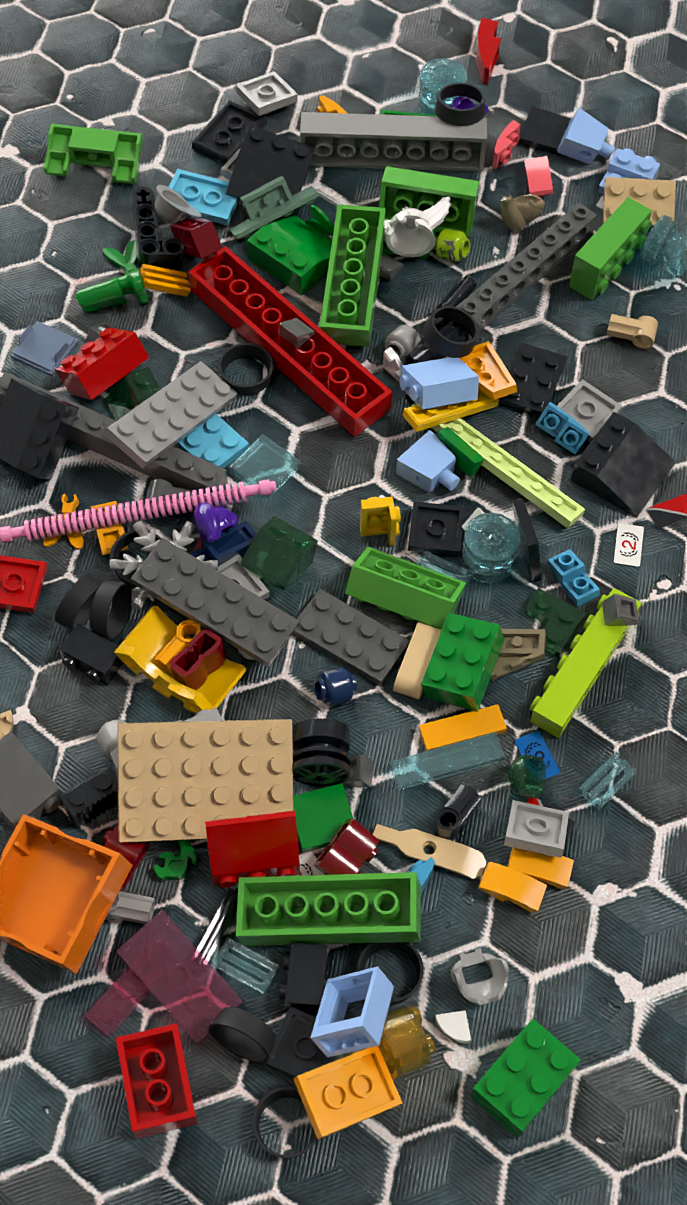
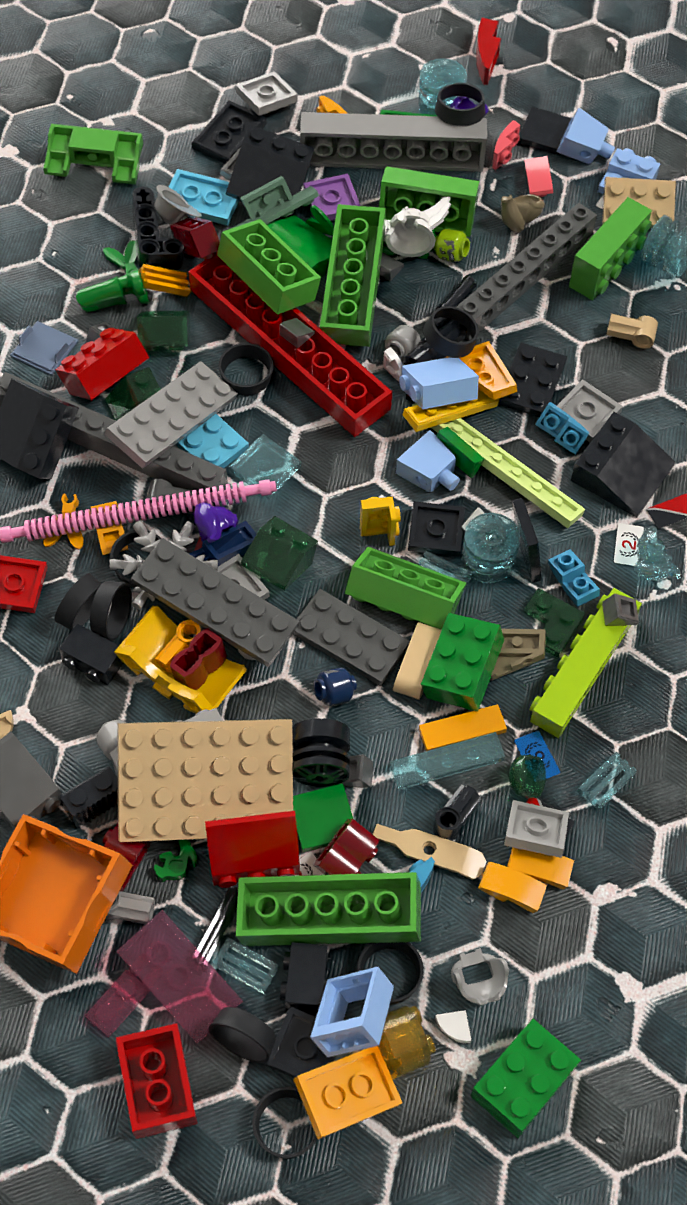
(164, 329): none -> clear green slope
(268, 266): none -> bright green brick
(333, 192): none -> medium lavender plate
(652, 558): none -> clear light blue hair

